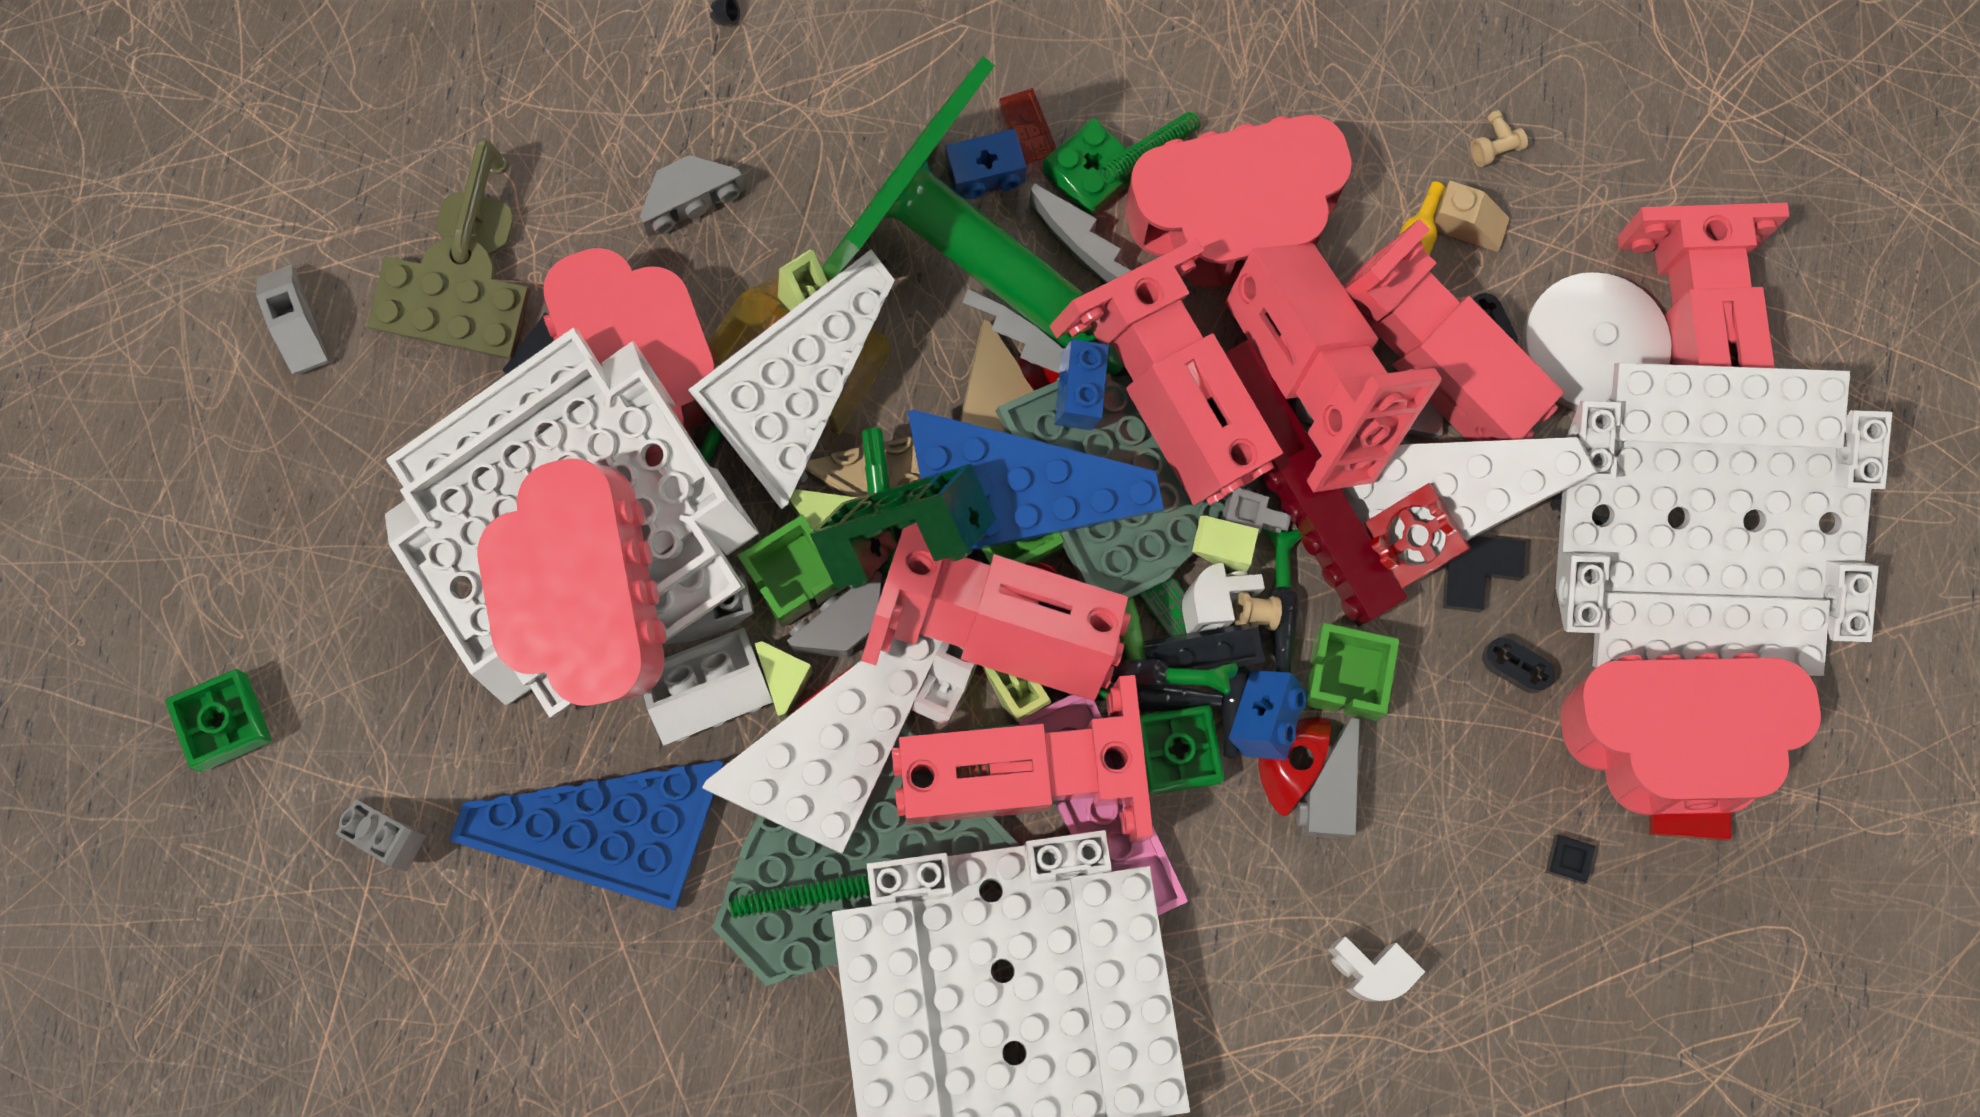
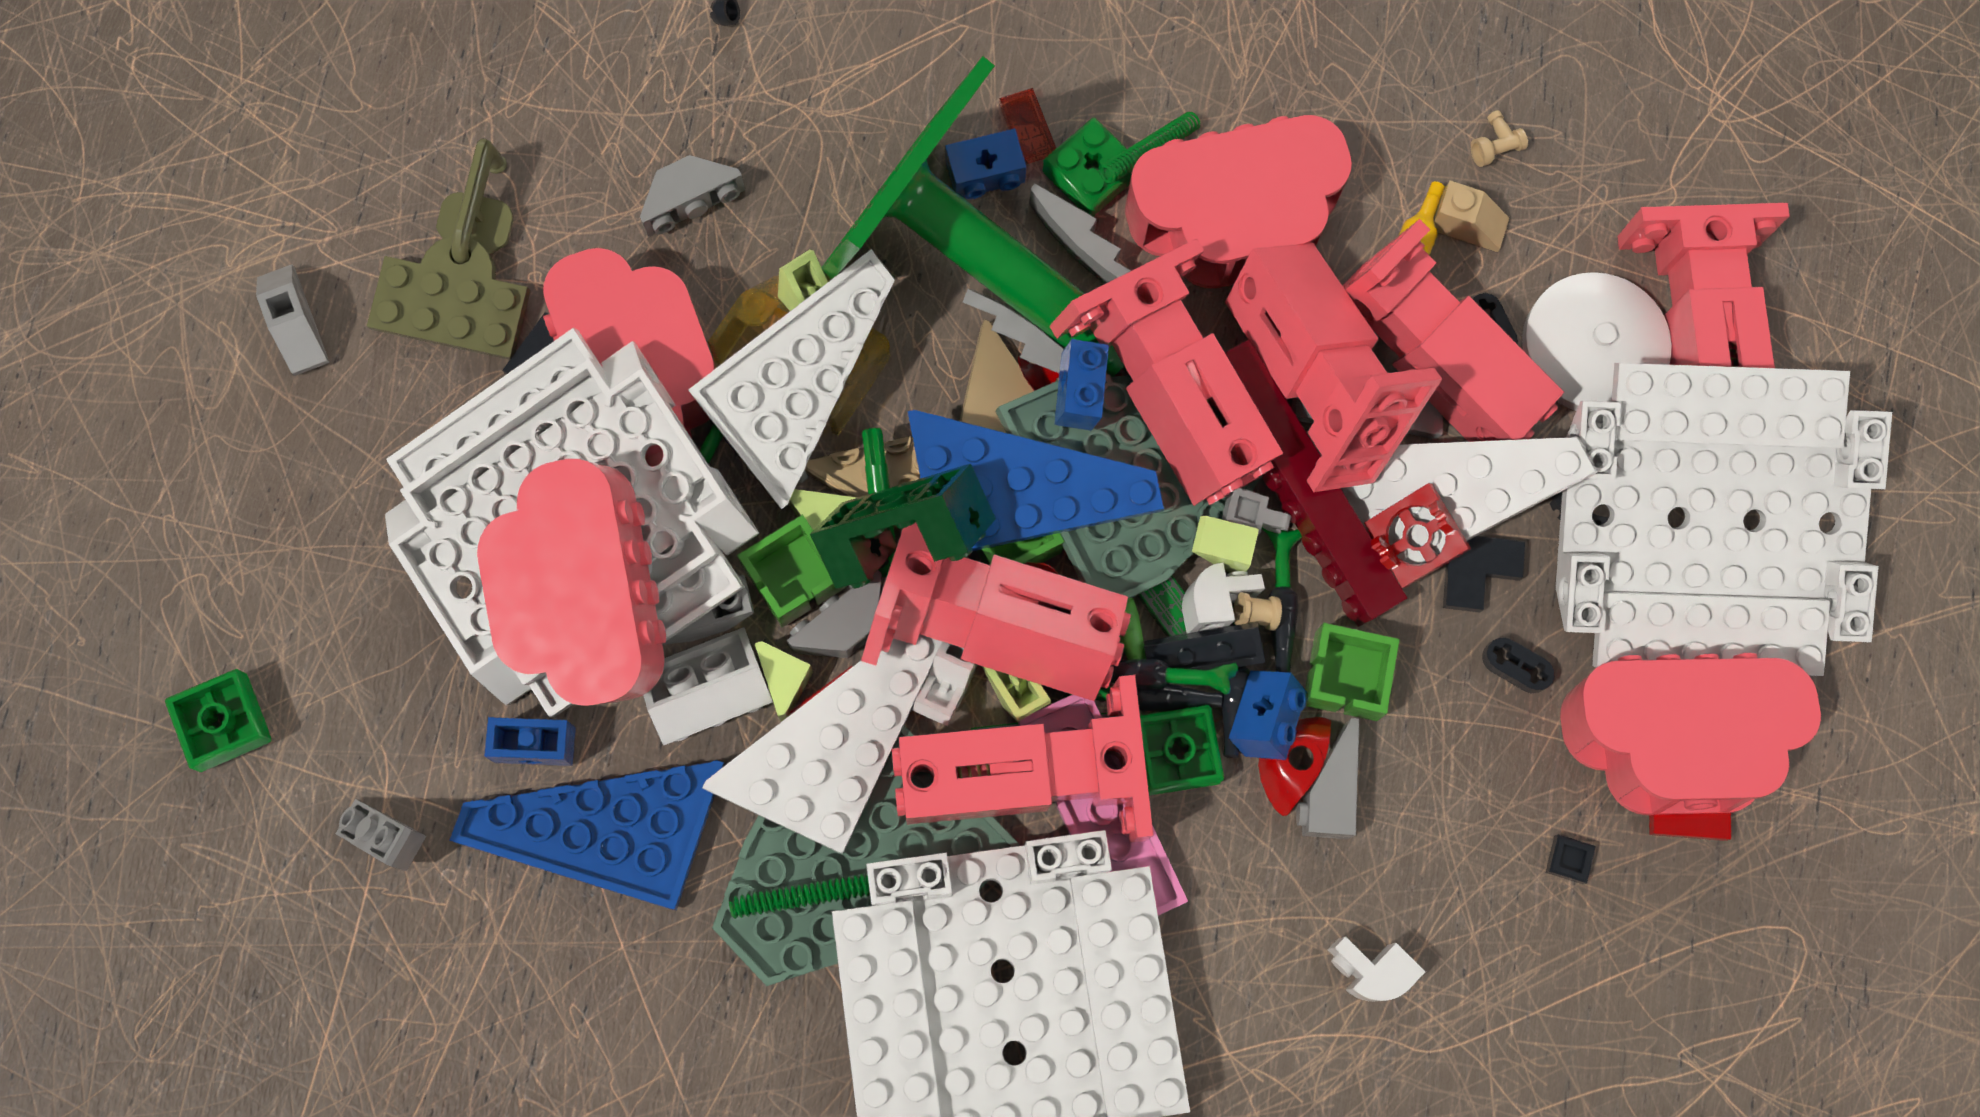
(530, 741): none -> blue brick

